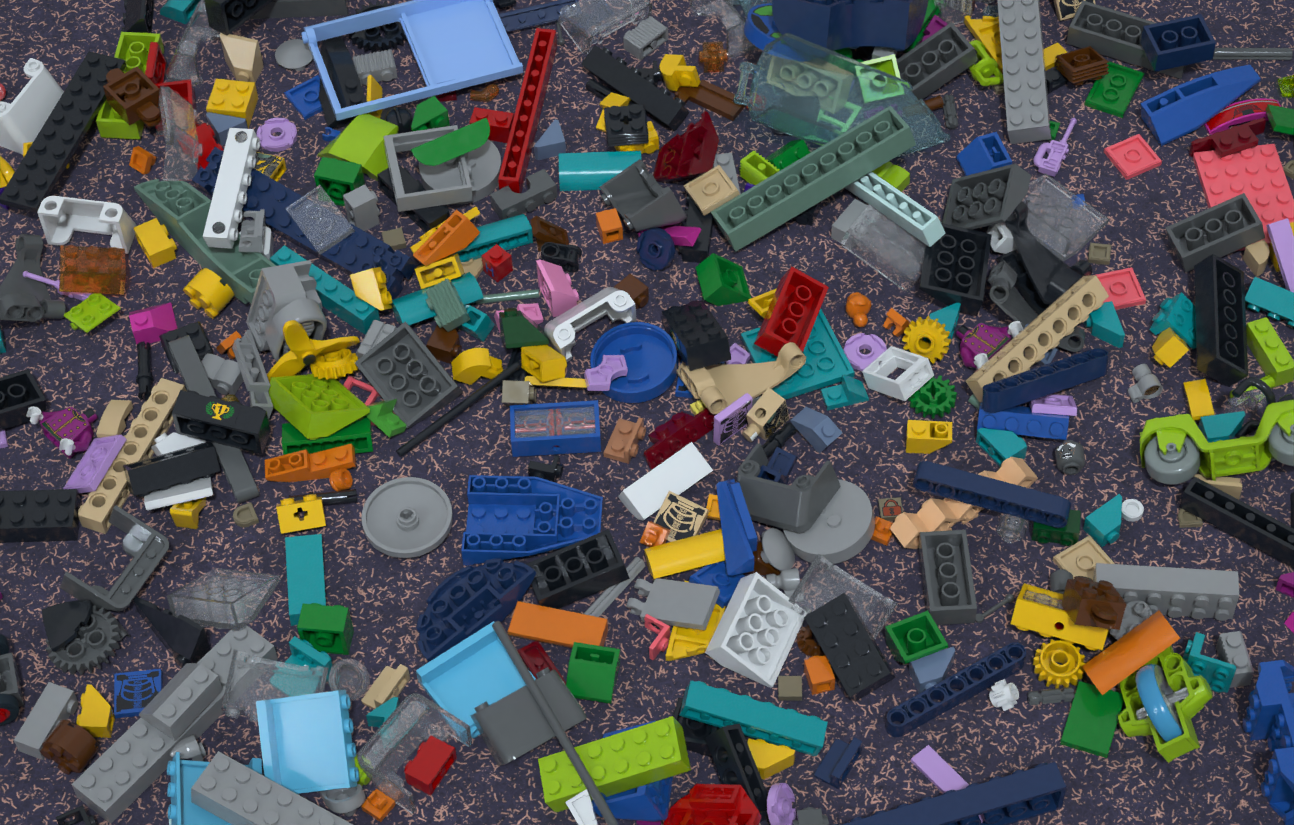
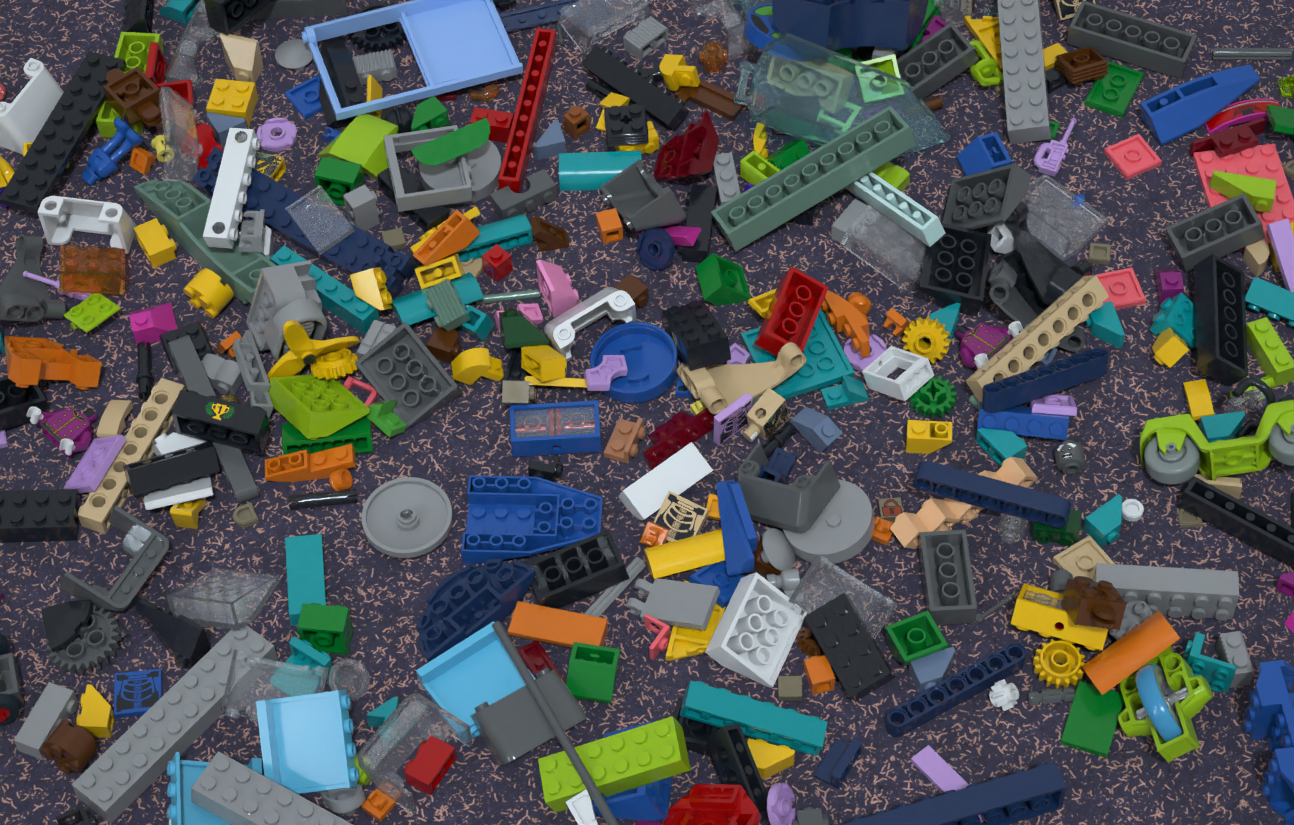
(44, 359): none -> orange wedge
(103, 164): none -> blue piece
(159, 146): none -> light yellow bush
(182, 699): light grey slope -> none
(189, 749): light grey plate -> none
(312, 519): yellow brick -> none
(386, 686): tan panel -> none
(419, 438): black piece -> none
(561, 255): black piece -> none
(573, 117): none -> dark orange brick
(711, 190): tan tile -> none
(759, 140): none -> yellow slope
(848, 319): none -> orange slope
(950, 112): dark grey axle -> none
(1147, 385): light grey piece -> none
(1168, 283): none -> magenta slope
(1178, 42): dark blue brick -> none
(1257, 190): none -> lime slope

